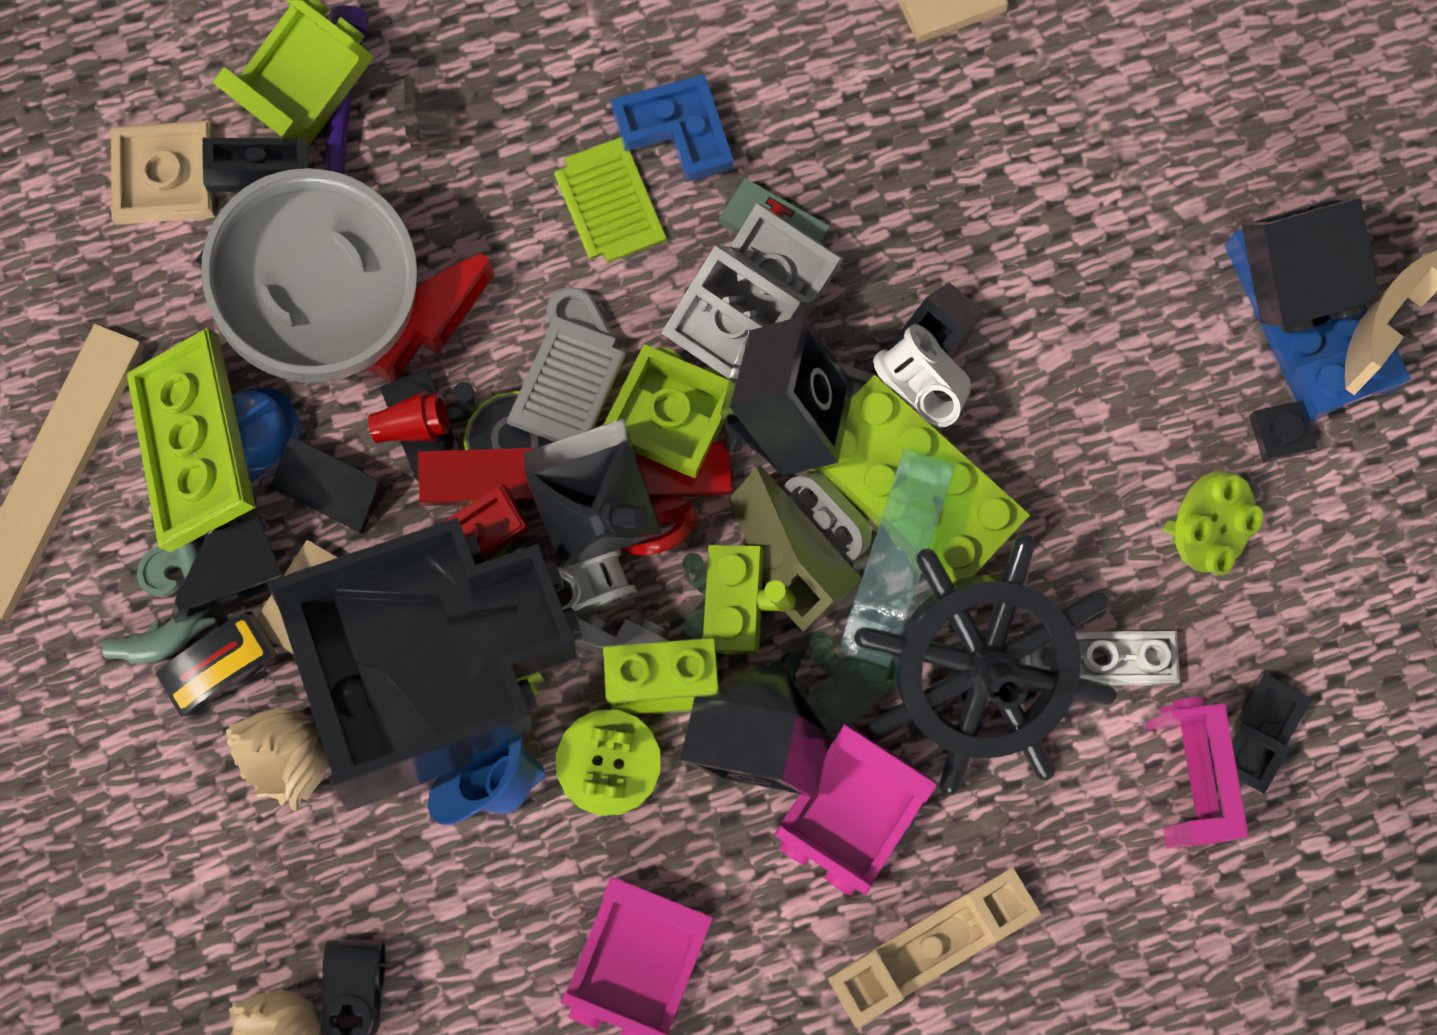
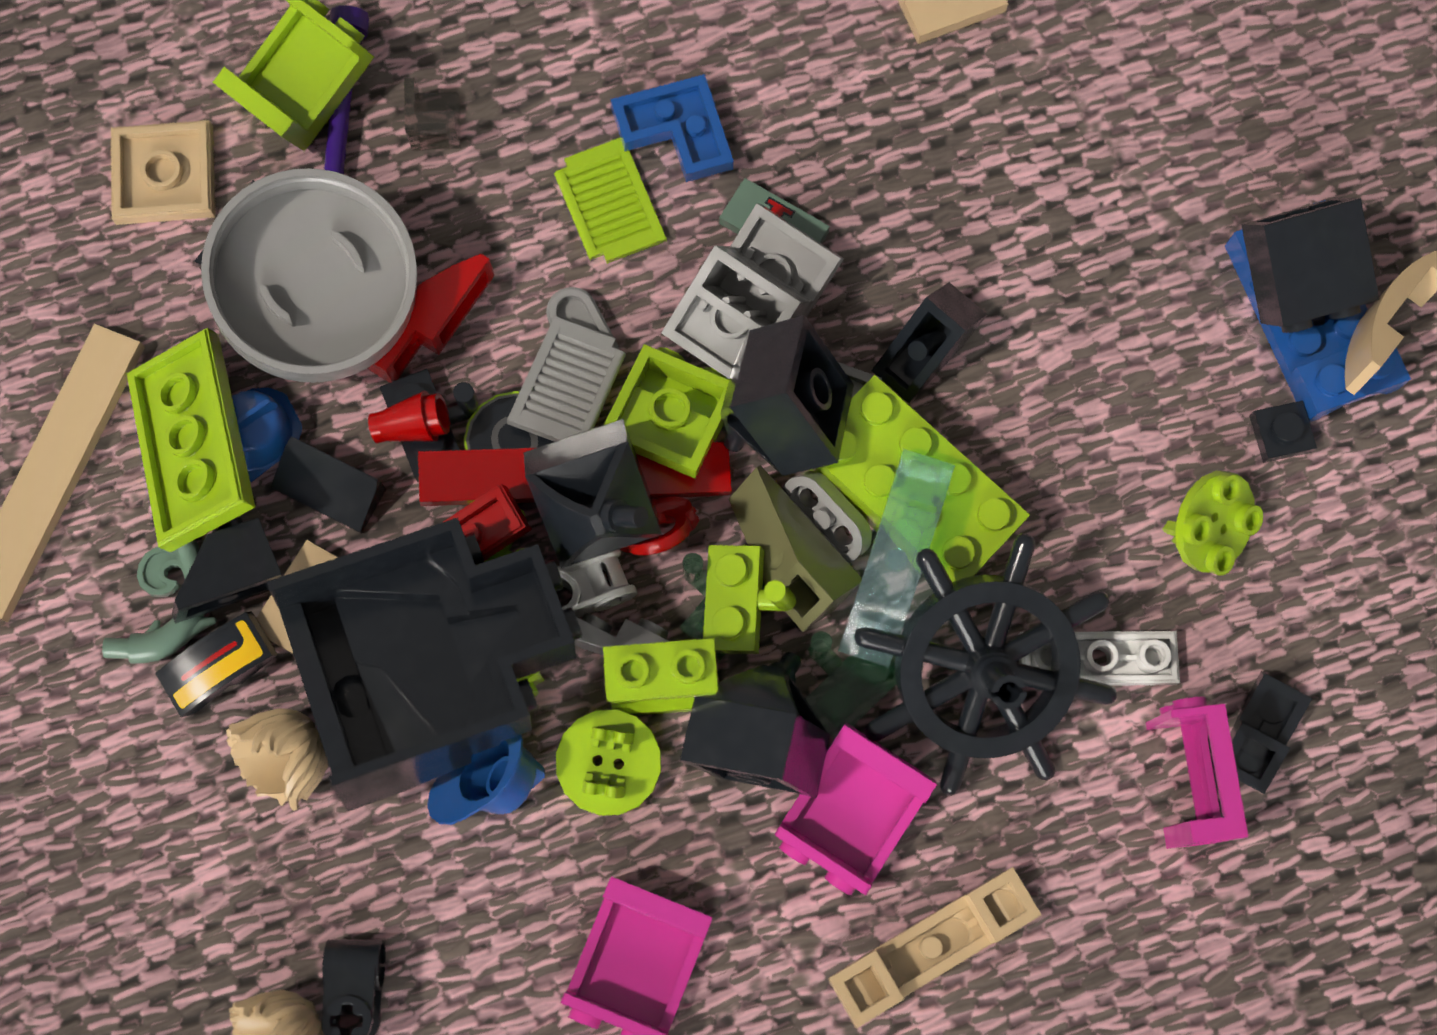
(238, 162): black panel -> none
(922, 371): white piece -> none

